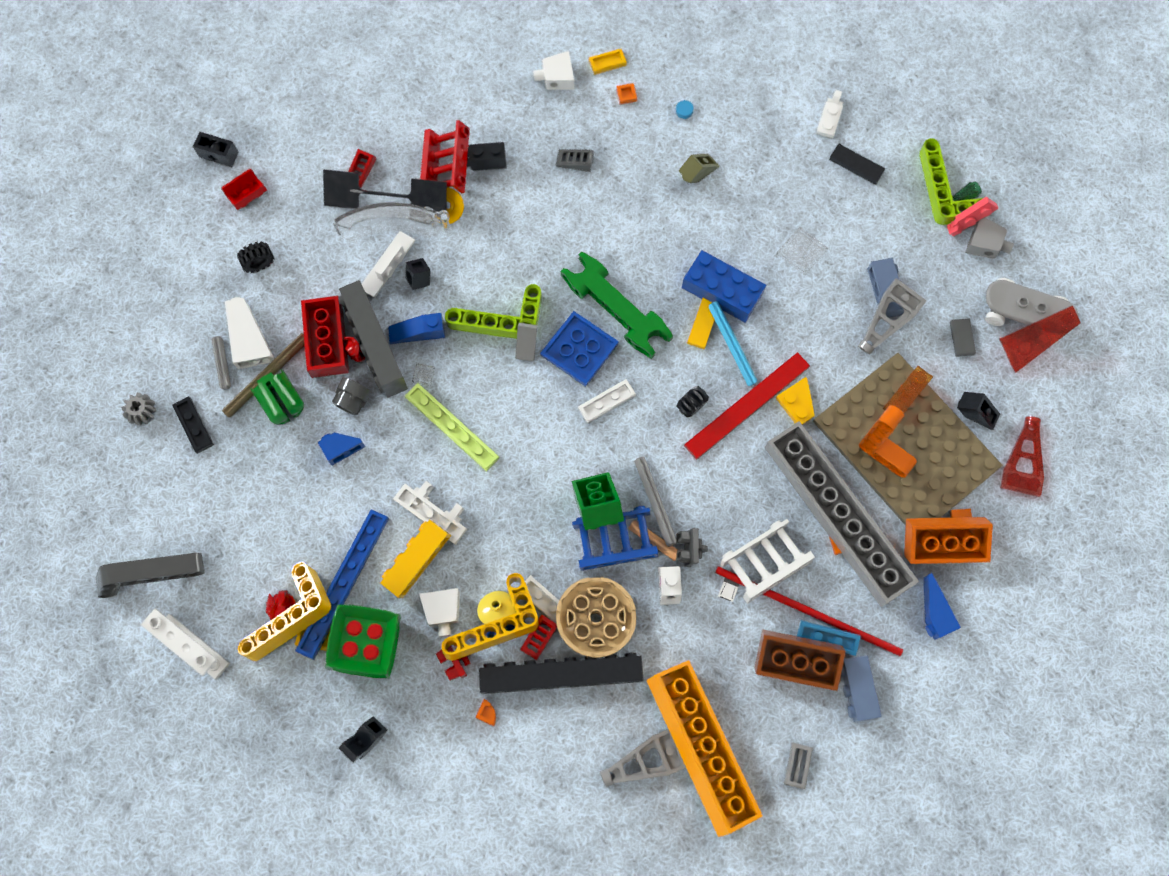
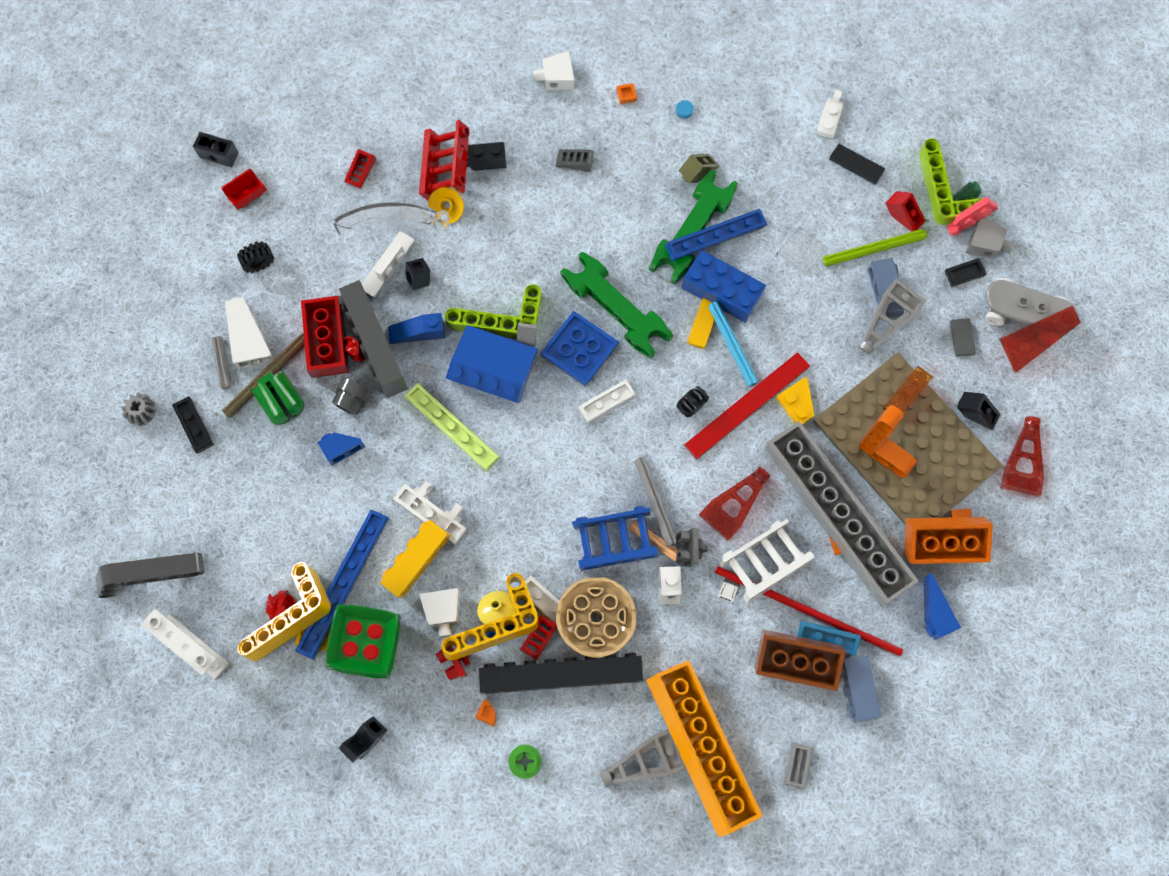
(343, 191): black hinge -> none
(492, 364): none -> blue slope
(532, 768): none -> bright green gear
(597, 501): green brick -> none
(607, 61): yellow tile -> none
(709, 200): none -> green piece
(715, 234): none -> blue tile
(723, 522): none -> clear red plate
(874, 247): none -> lime axle
(905, 210): none -> red slope
(965, 272): none -> black tile

